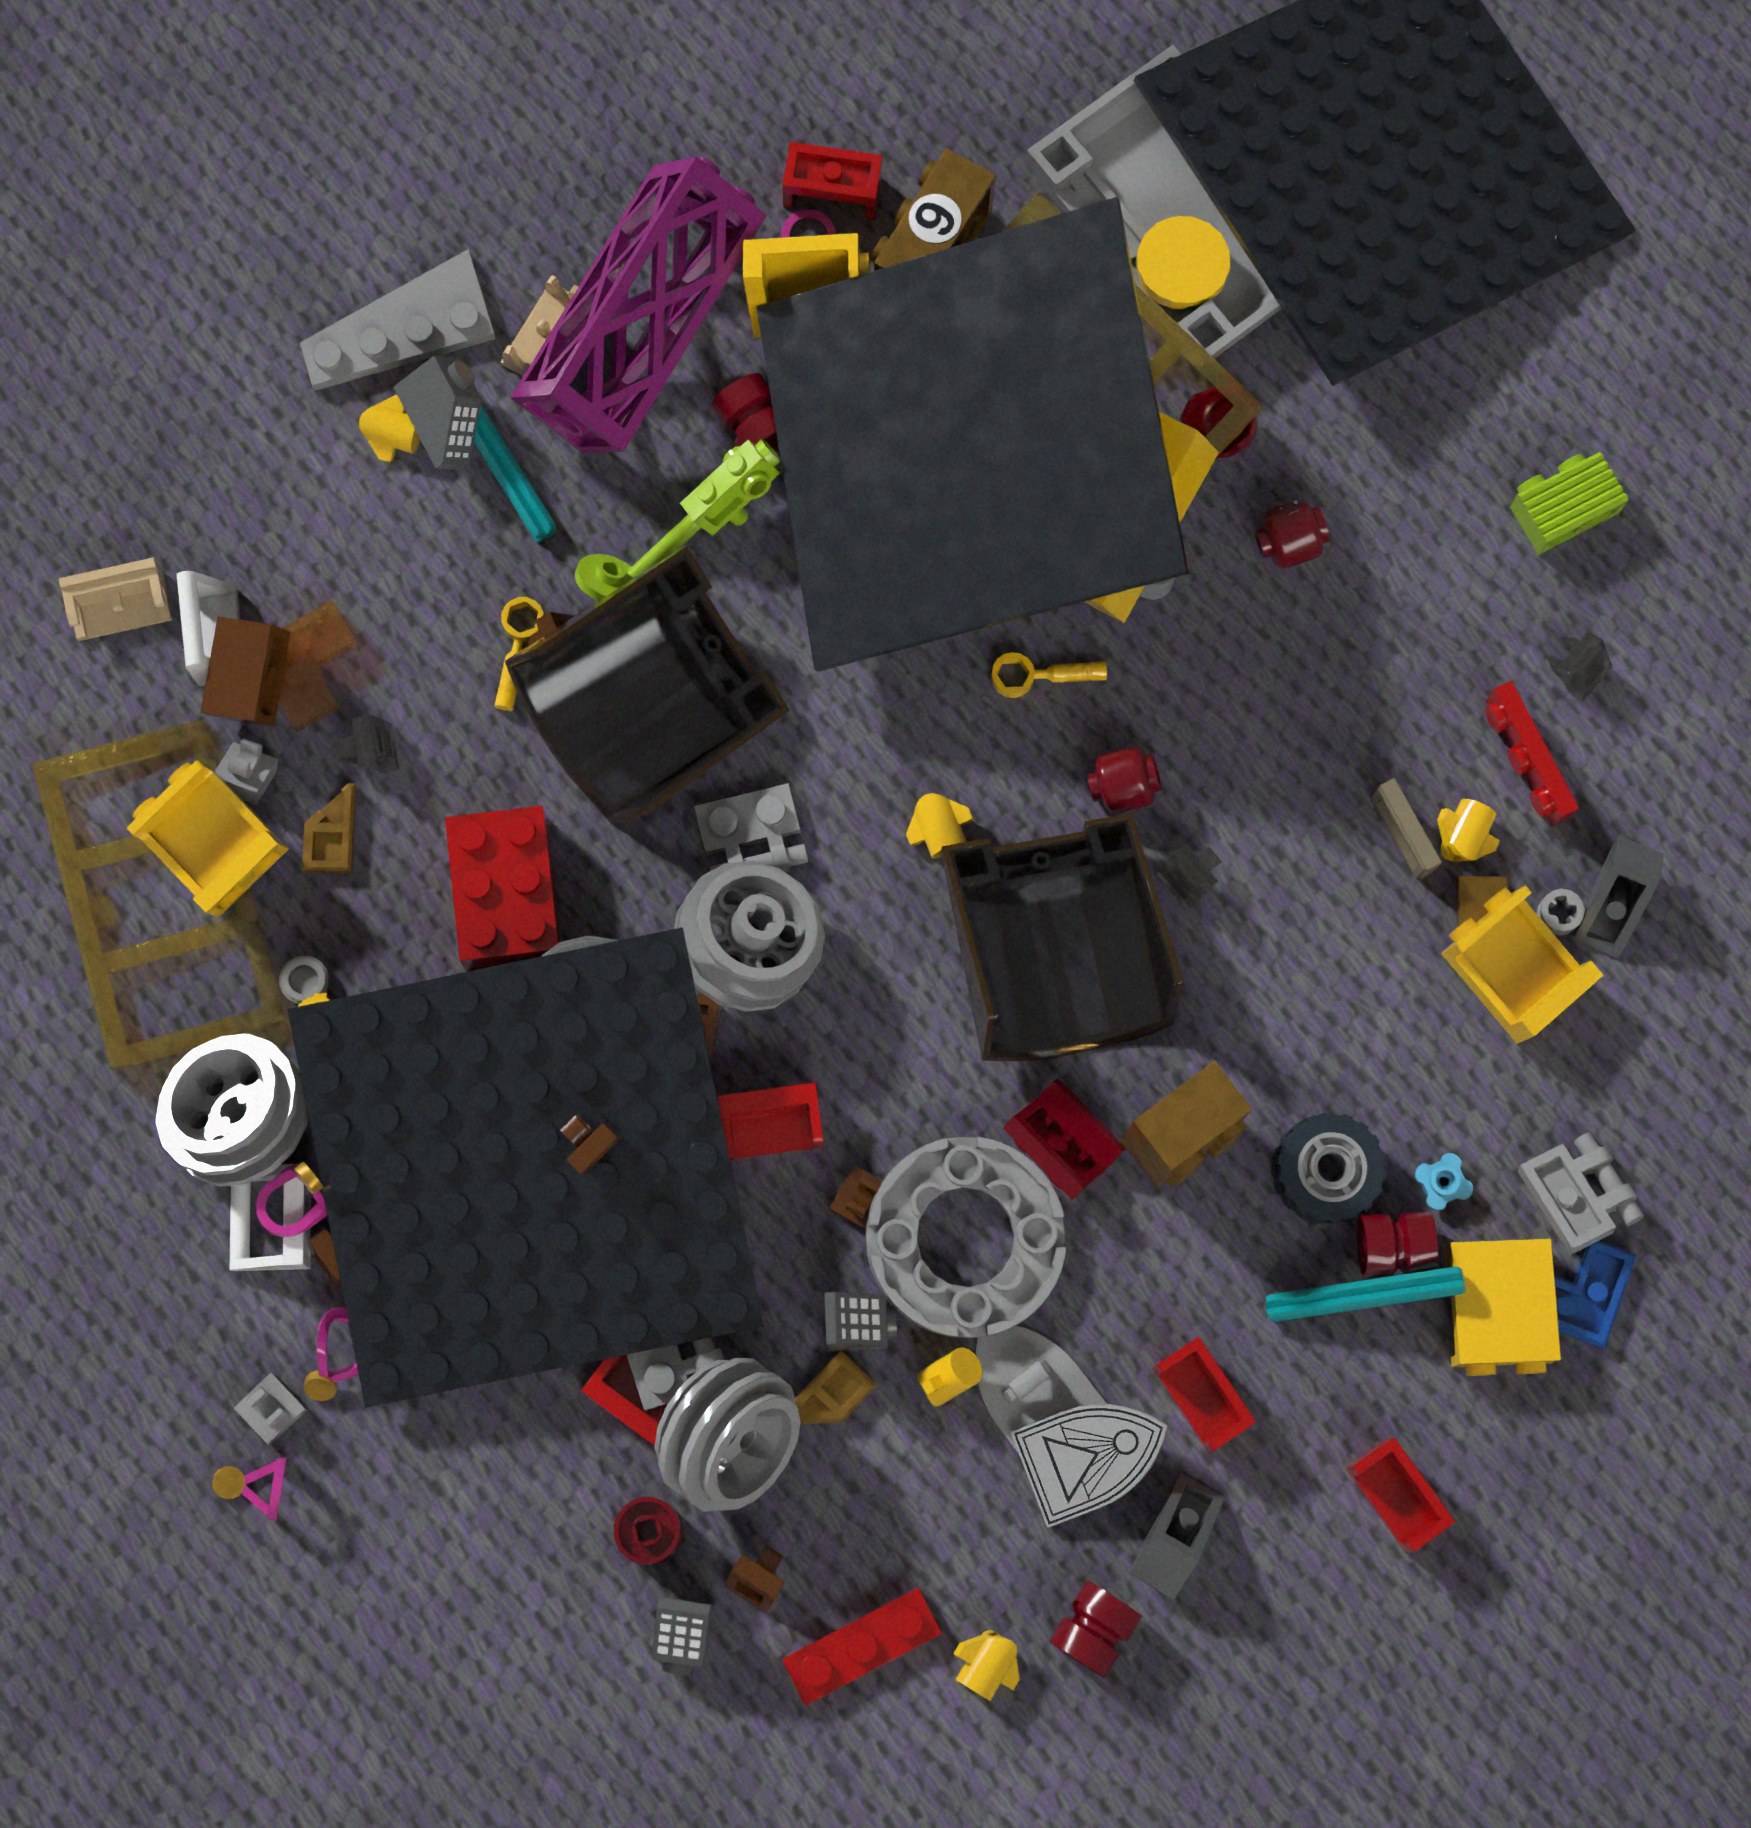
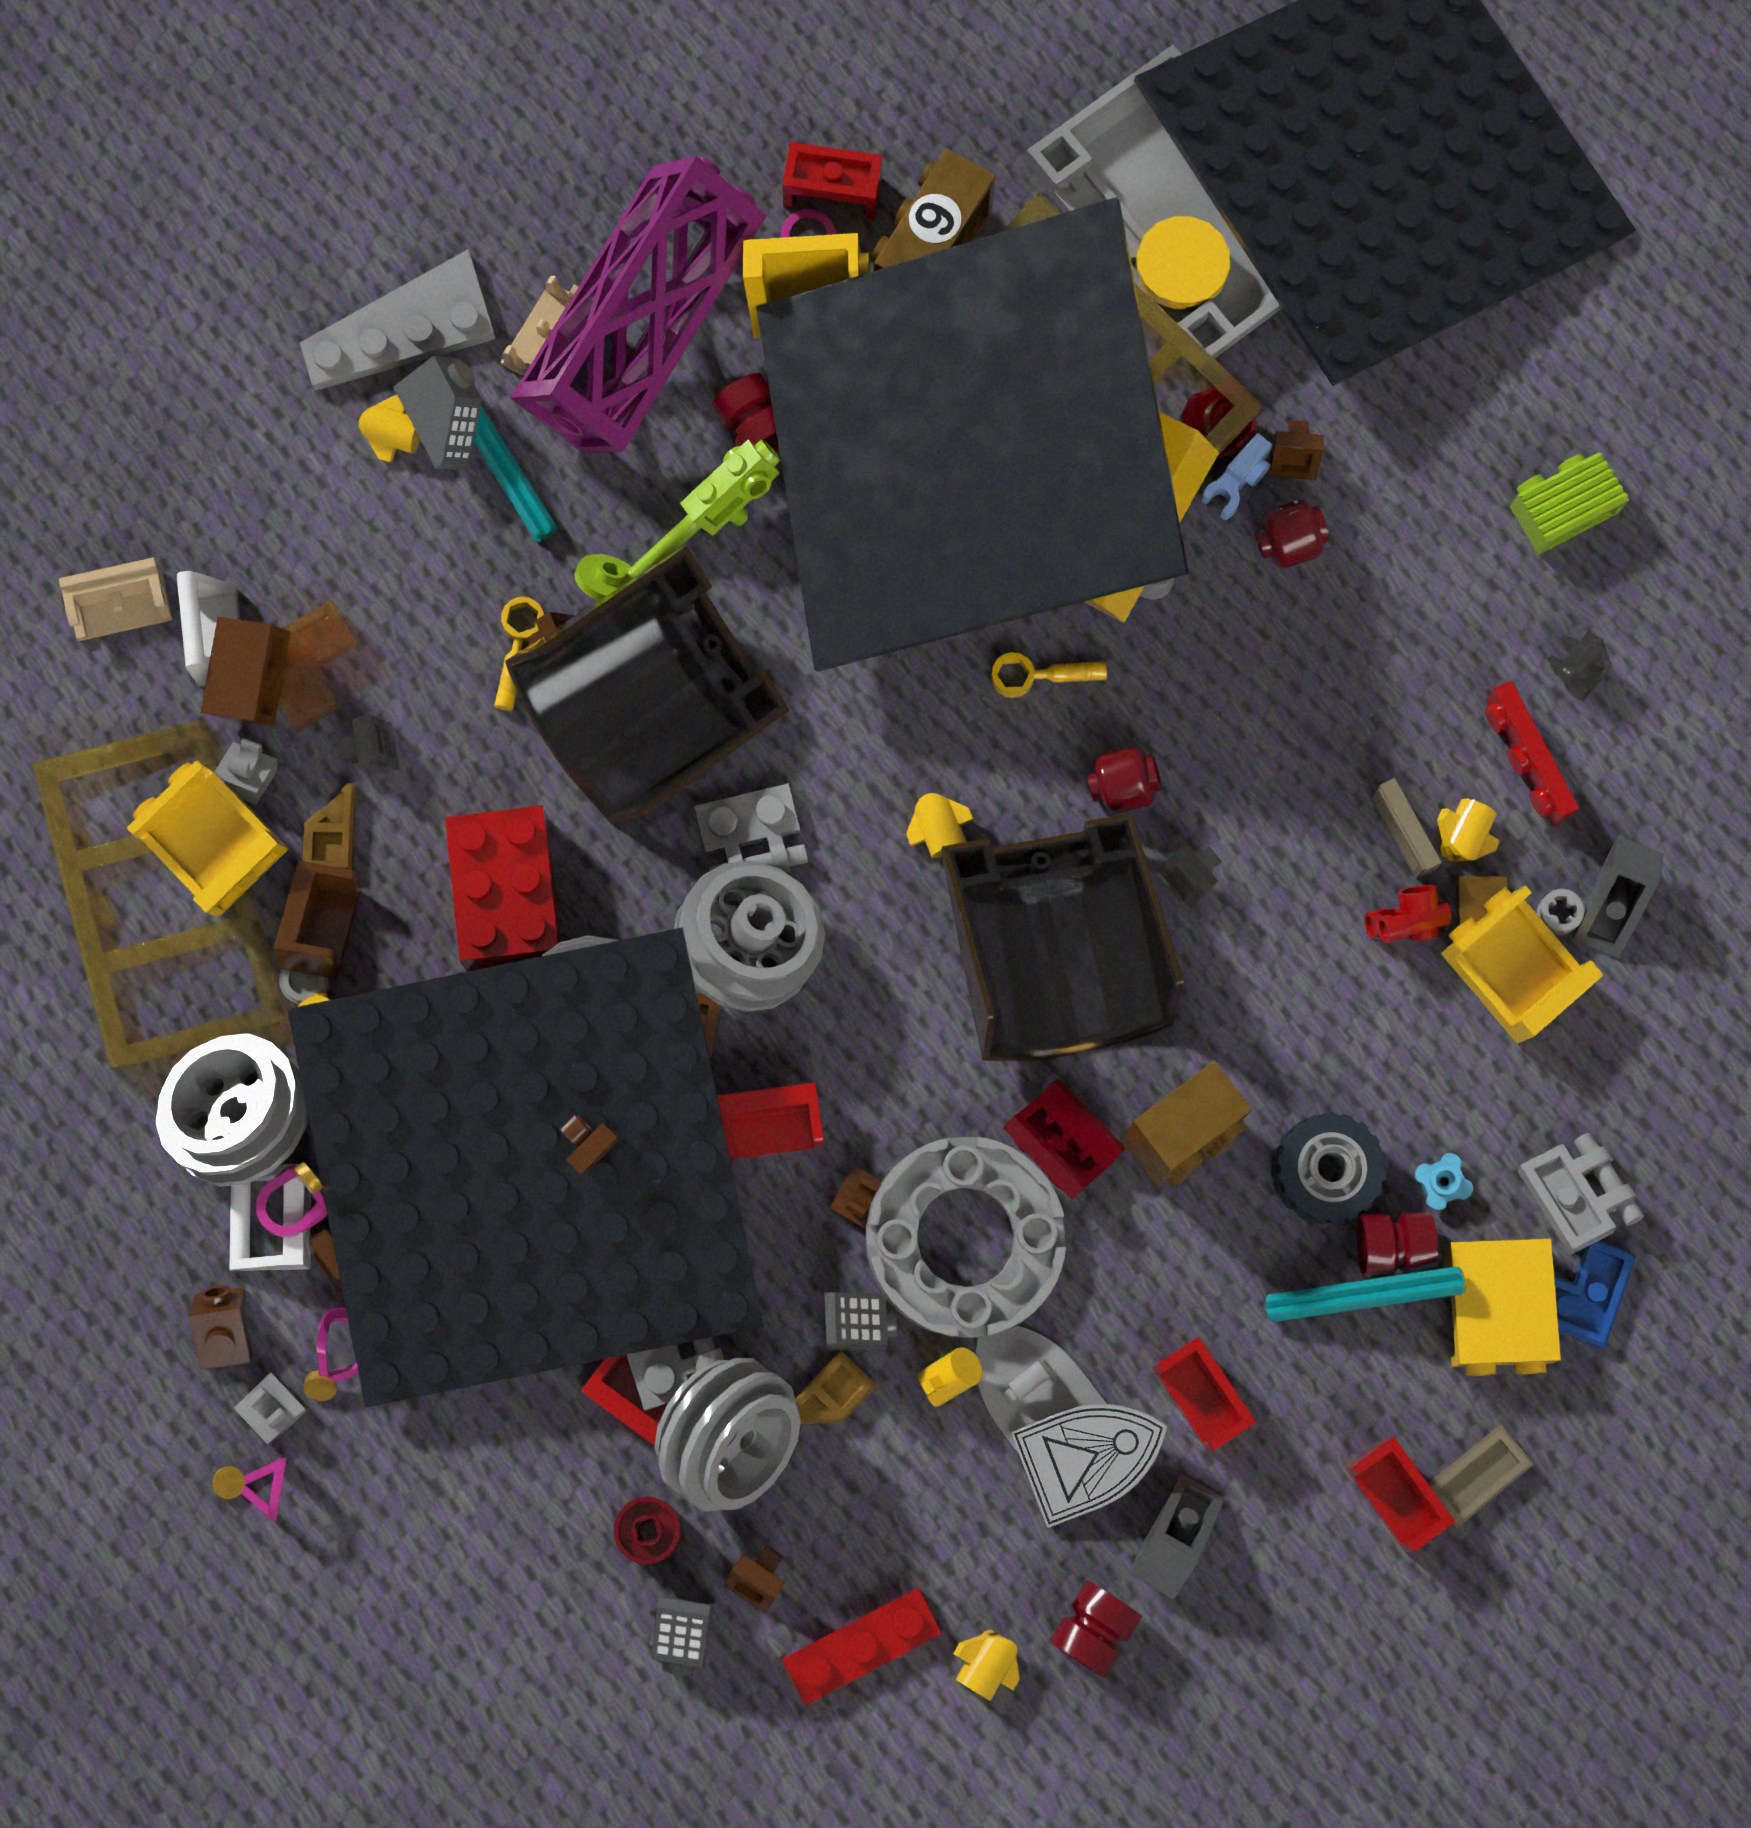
(220, 1327): none -> reddish brown bracket
(317, 919): none -> reddish brown panel
(1247, 467): none -> light blue plate
(1296, 452): none -> reddish brown tile
(1416, 917): none -> red plate
(1480, 1475): none -> dark tan tile

